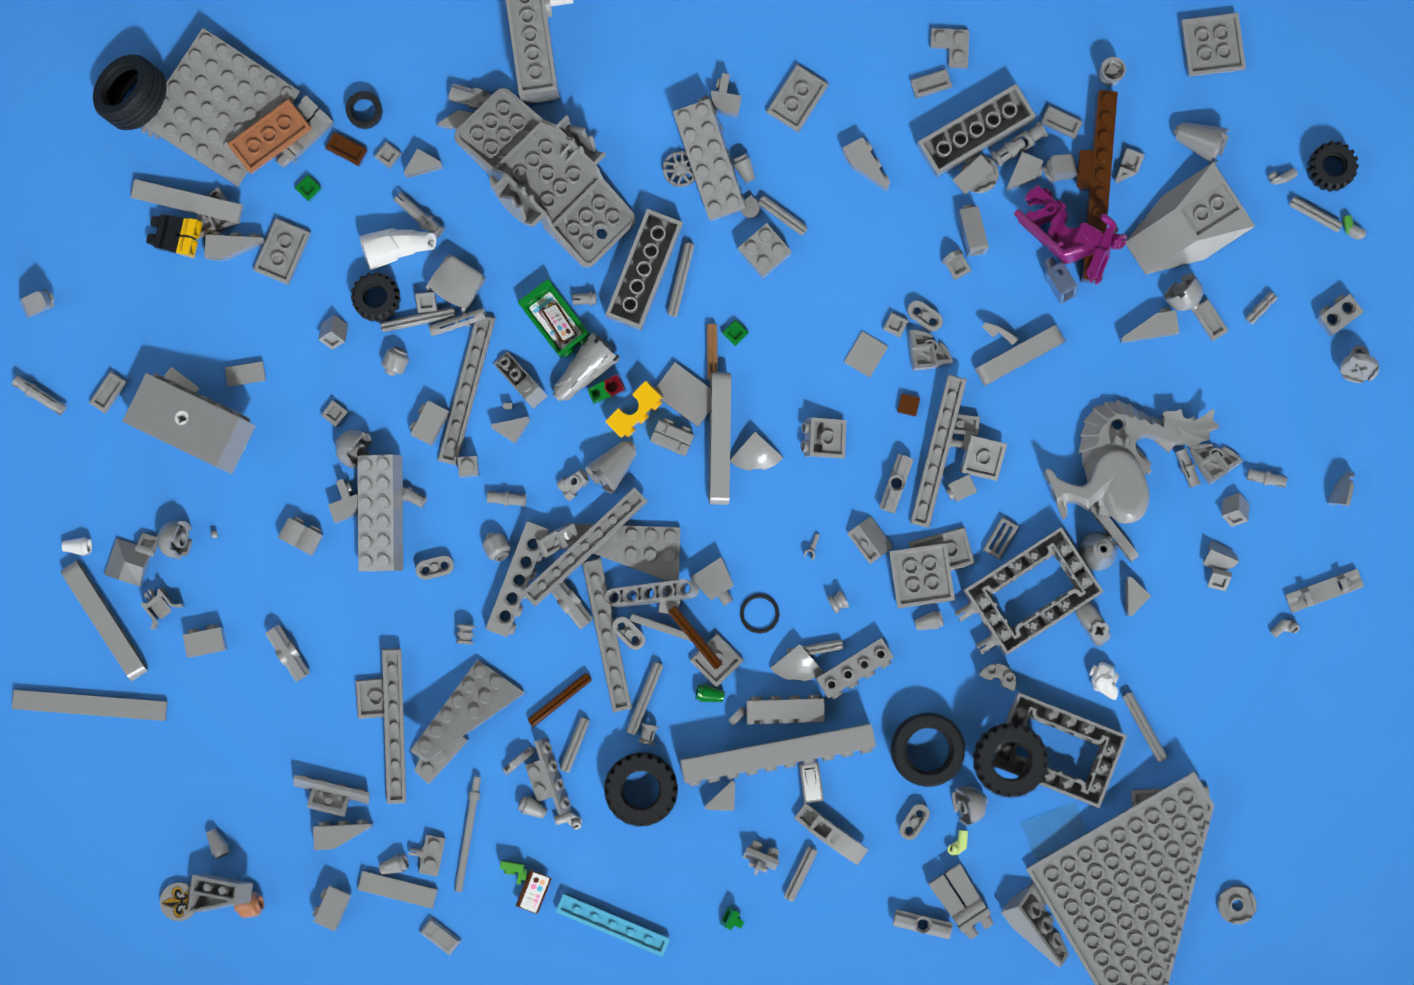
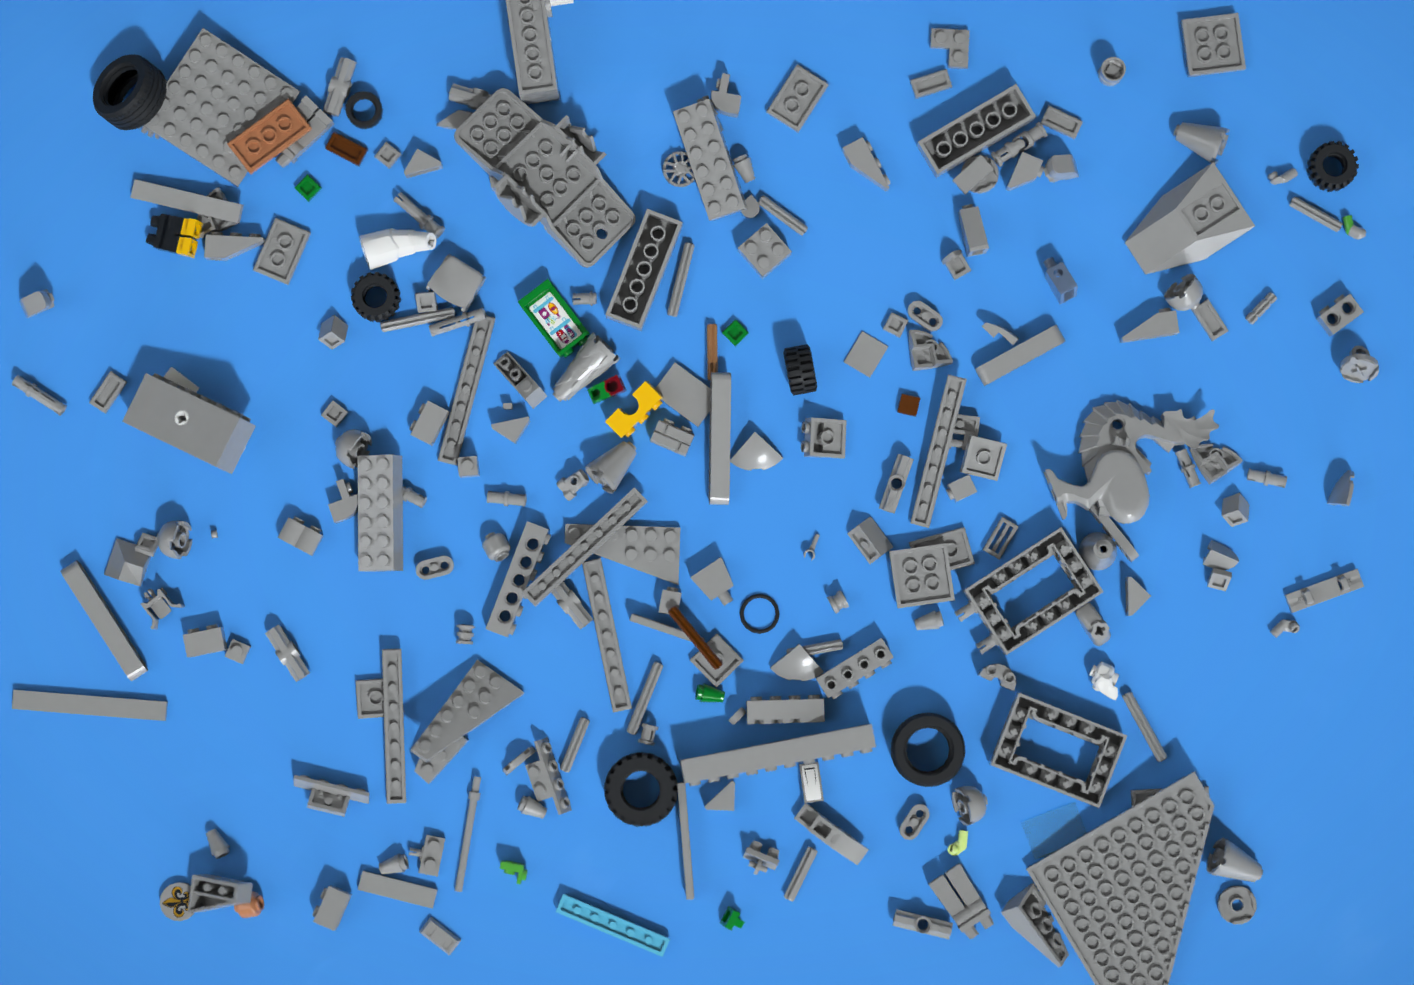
(79, 546): white cone -> none
(237, 651): none -> light grey plate
(245, 374): light grey tile -> none
(332, 836): light grey slope -> none
(339, 86): none -> light grey piece
(395, 361): light grey head -> none
(533, 891): slope -> none
(558, 323): slope -> none
(558, 539): light grey slope -> none
(558, 700): reddish brown axle -> none
(569, 818): light grey arm -> none
(628, 632): light grey plate -> none
(643, 593): light grey beam -> none
(685, 841): none -> light grey tile
(800, 369): none -> black tyre
(1010, 733): black tyre -> none
(1066, 242): magenta piece -> none
(1085, 169): reddish brown slope -> none
(1102, 164): reddish brown brick -> none
(1129, 165): light grey slope -> none
(1232, 862): none -> light grey cone

